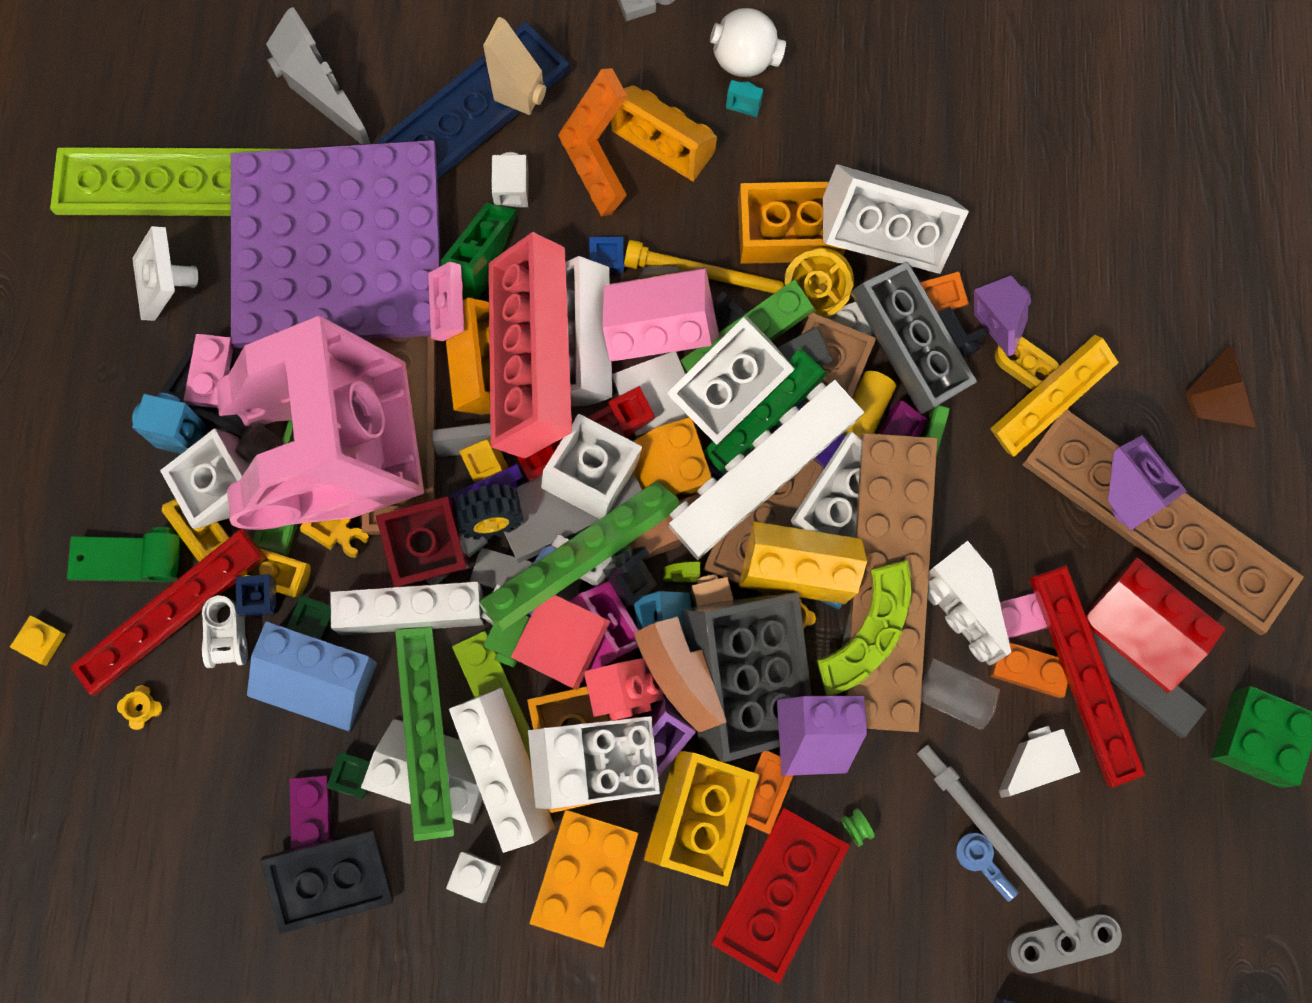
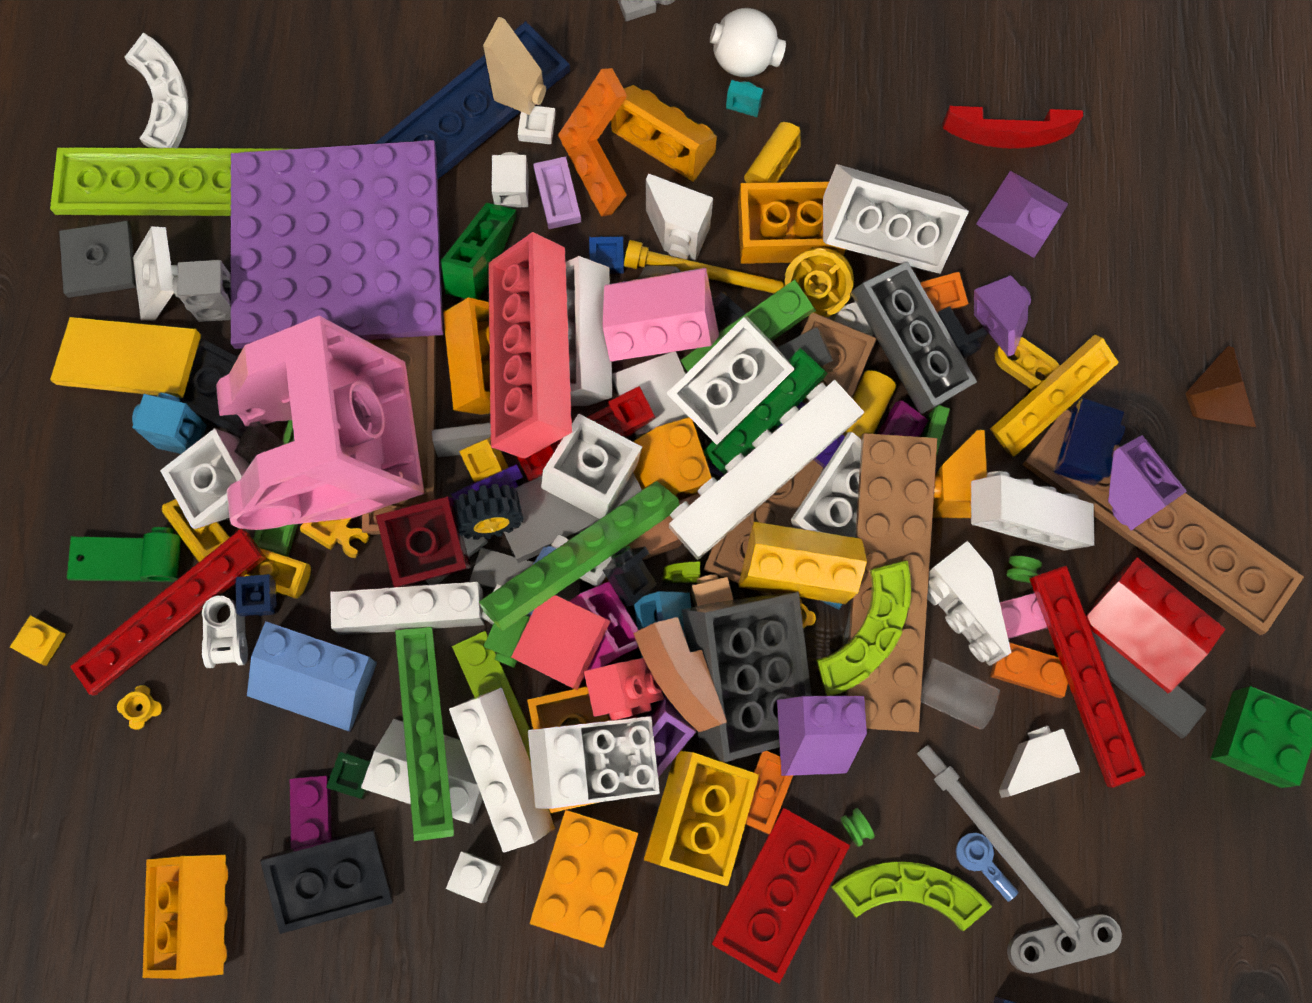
(97, 259): none -> dark grey plate
(125, 357): none -> yellow tile
(168, 90): none -> white tile
(185, 917): none -> light orange slope
(204, 289): none -> light grey brick
(208, 365): bright pink plate -> none
(306, 73): light grey wedge -> none
(311, 618): dark green plate -> none
(446, 301): bright pink plate -> none
(537, 126): none -> white plate
(557, 192): none -> lavender plate
(678, 216): none -> white slope
(775, 155): none -> yellow brick
(912, 883): none -> lime tile
(954, 478): none -> light orange slope
(969, 125): none -> red slope
(1022, 214): none -> medium lavender slope
(1023, 568): none -> bright green bush
(1031, 512): none -> white brick
(1090, 442): none -> clear blue brick

